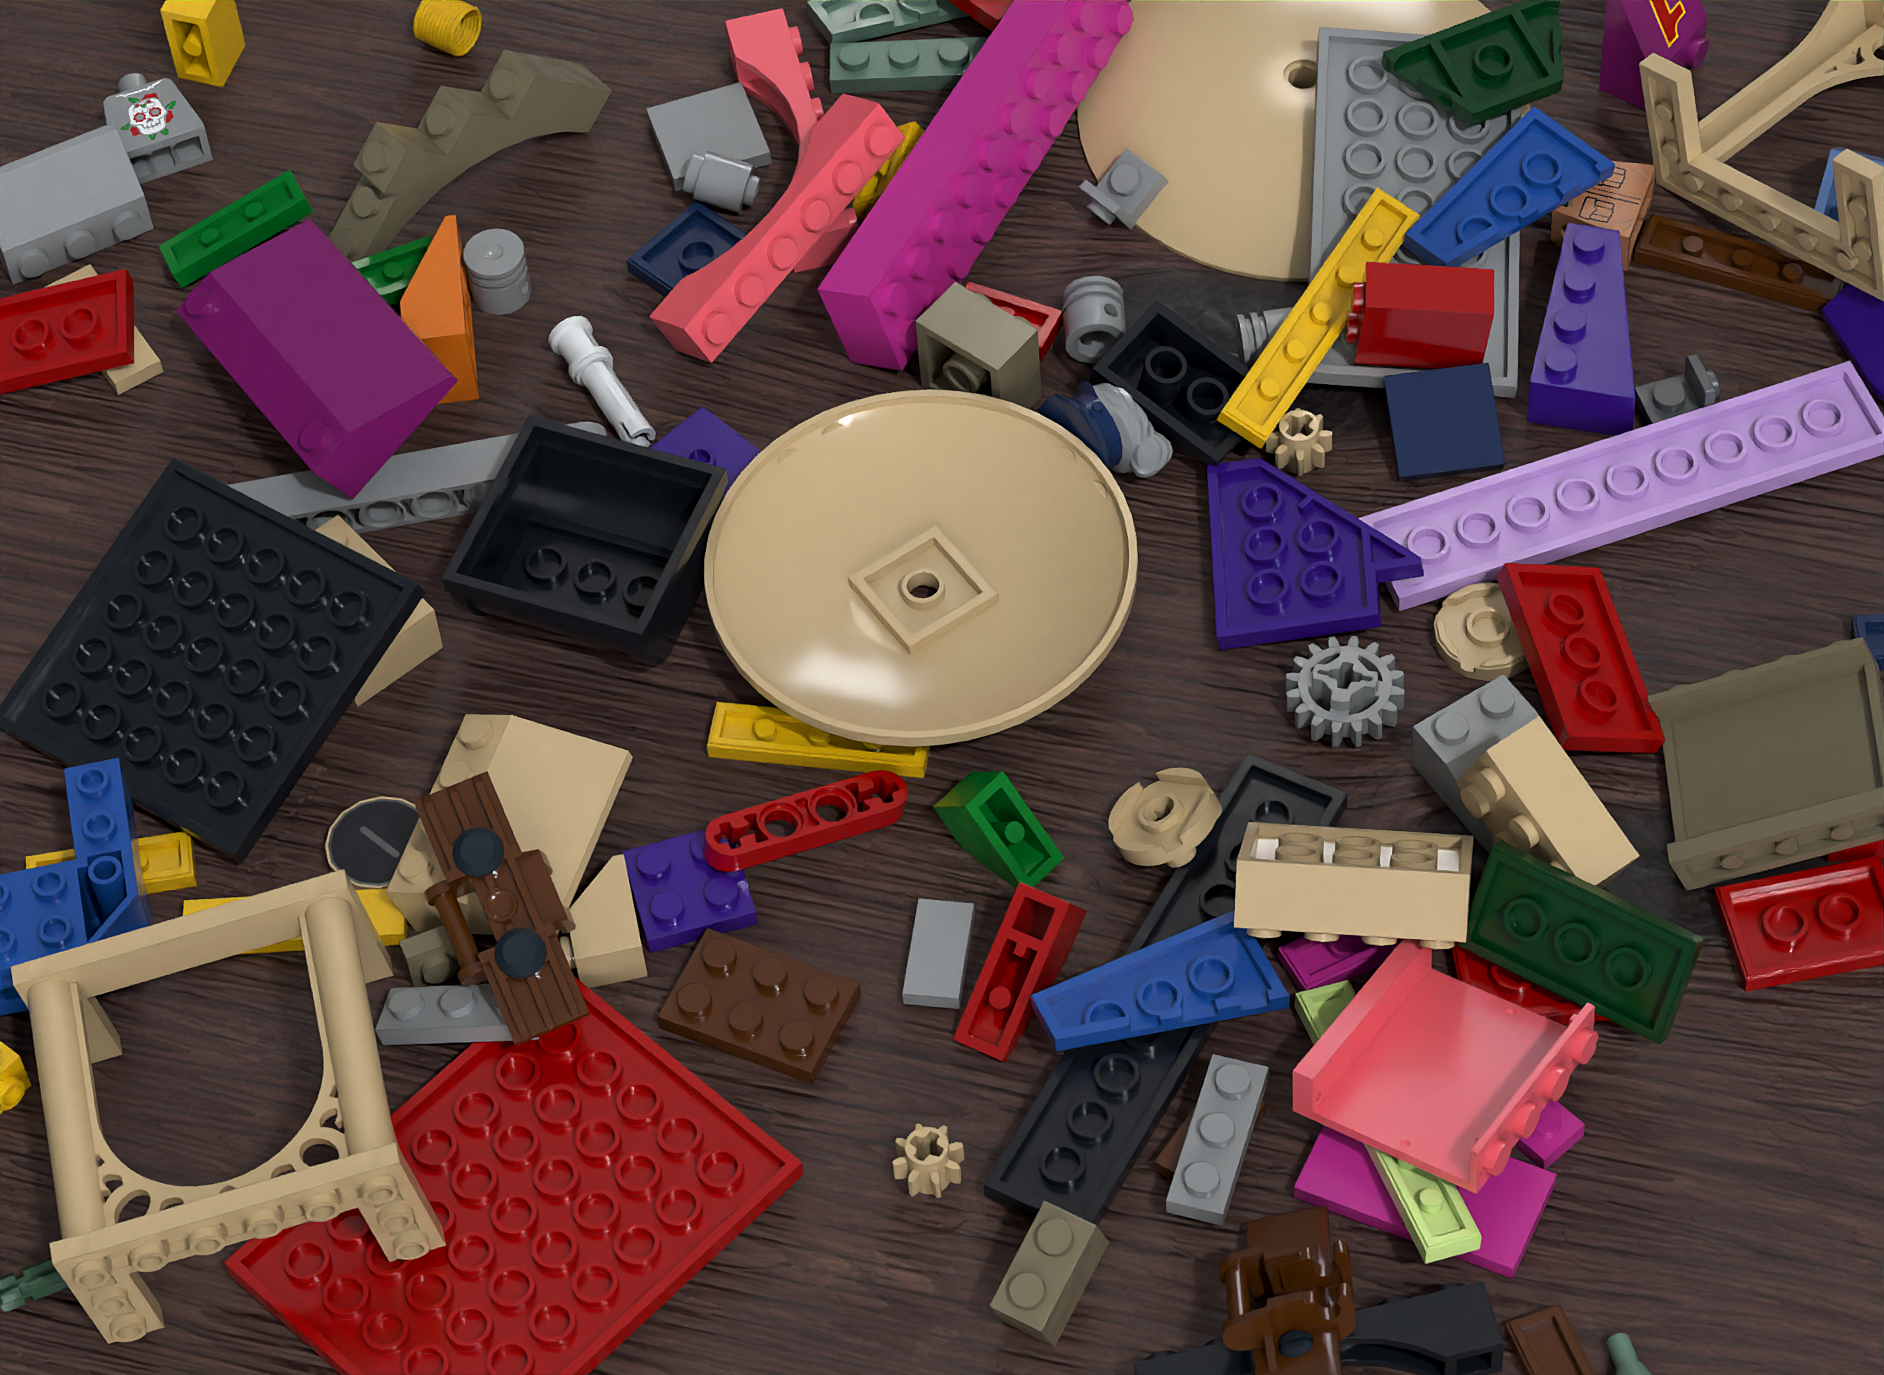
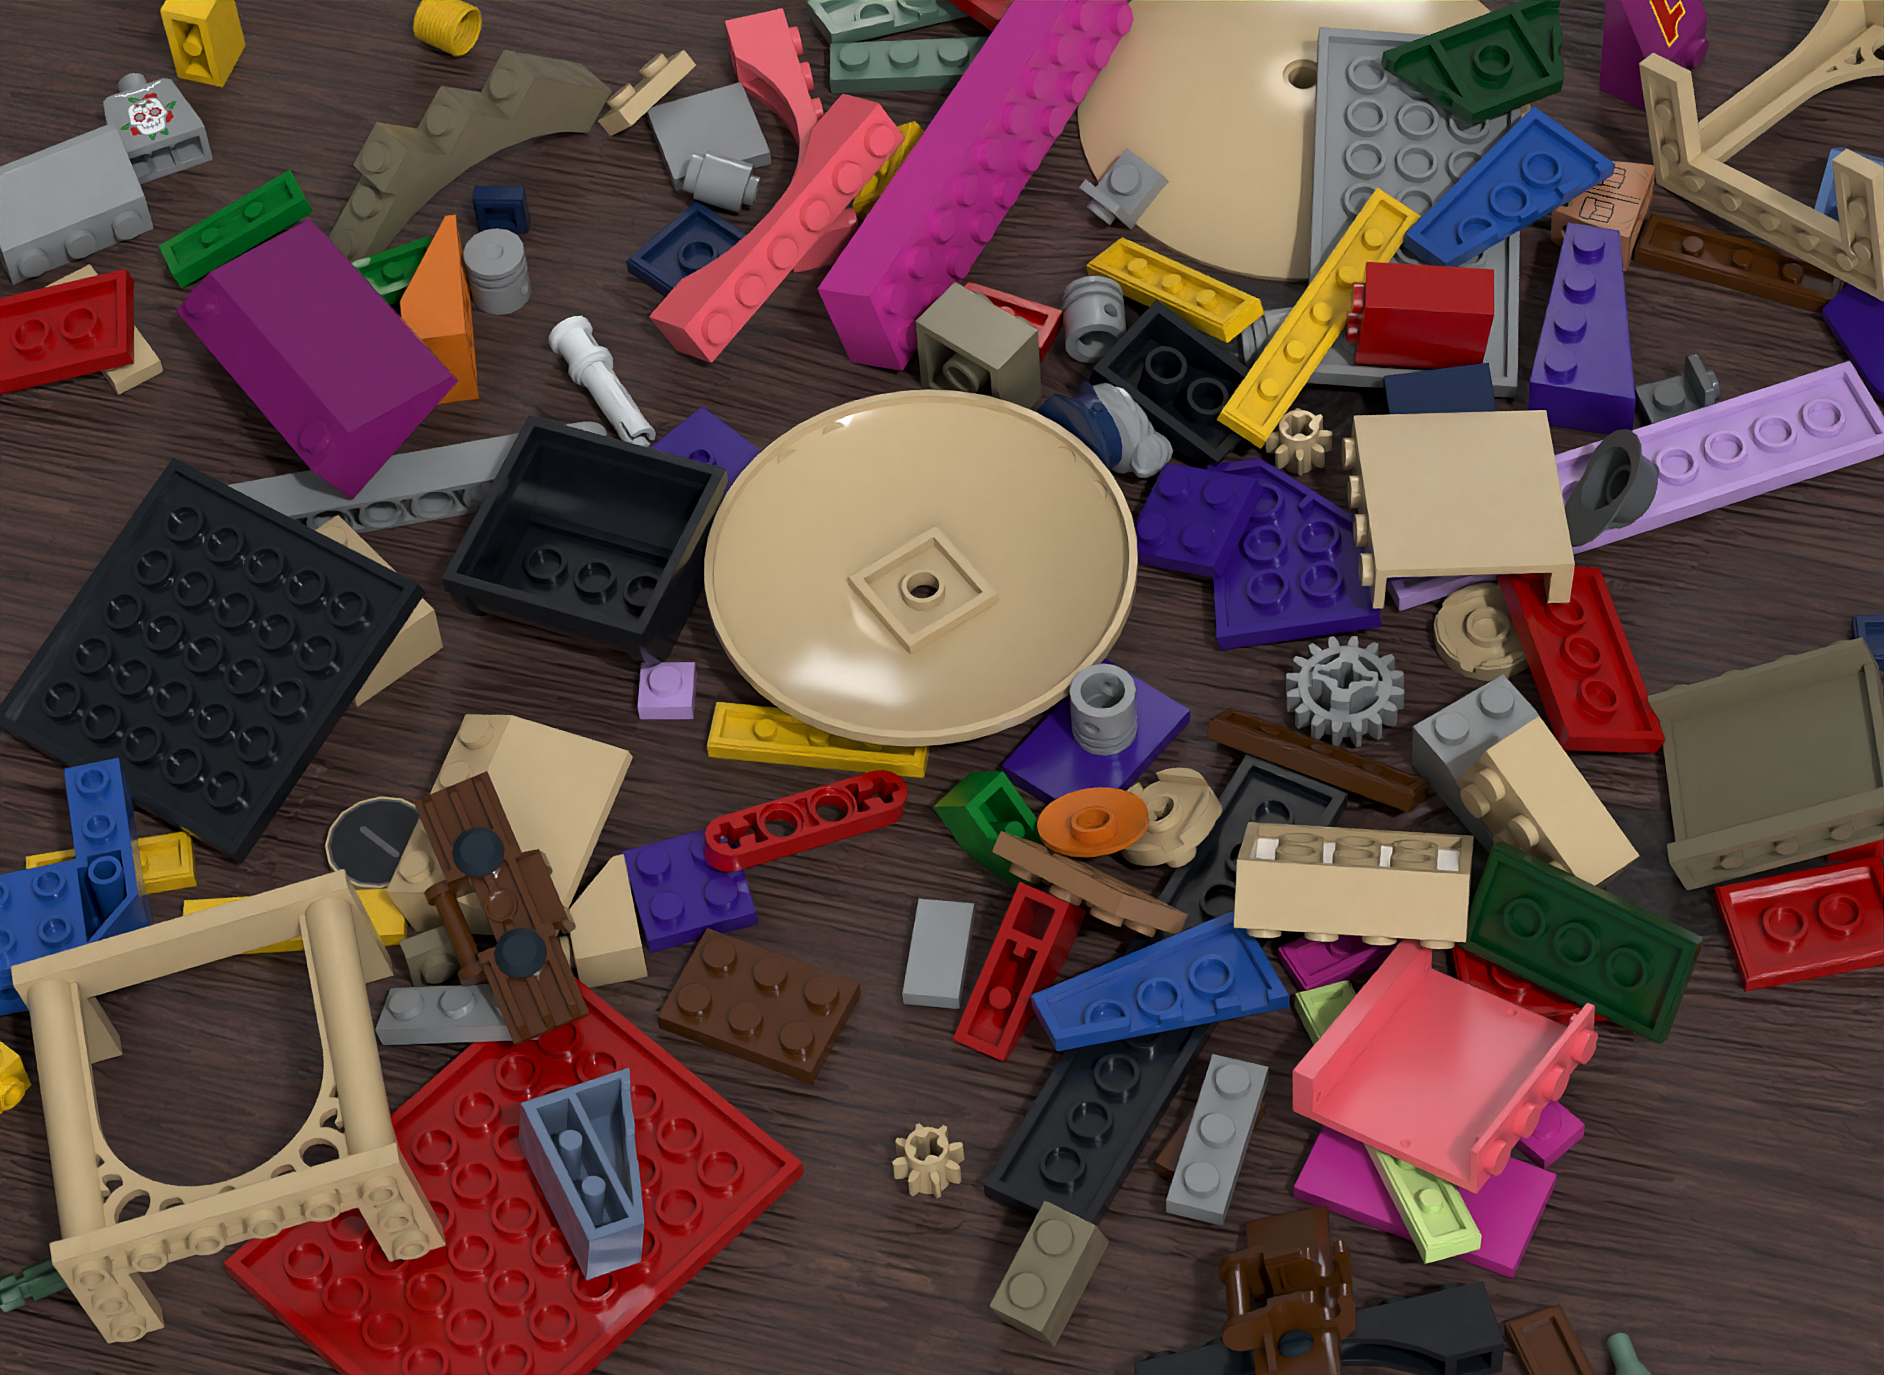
(501, 208): none -> dark blue tile
(589, 1169): none -> sand blue wedge
(632, 103): none -> tan plate
(667, 690): none -> lavender plate
(1055, 765): none -> dark purple tile
(1081, 882): none -> medium nougat plate
(1093, 822): none -> orange dish
(1103, 709): none -> light grey piece
(1186, 292): none -> yellow tile
(1195, 519): none -> dark purple plate
(1318, 759): none -> reddish brown tile
(1457, 498): none -> tan panel
(1613, 488): none -> dark grey piece

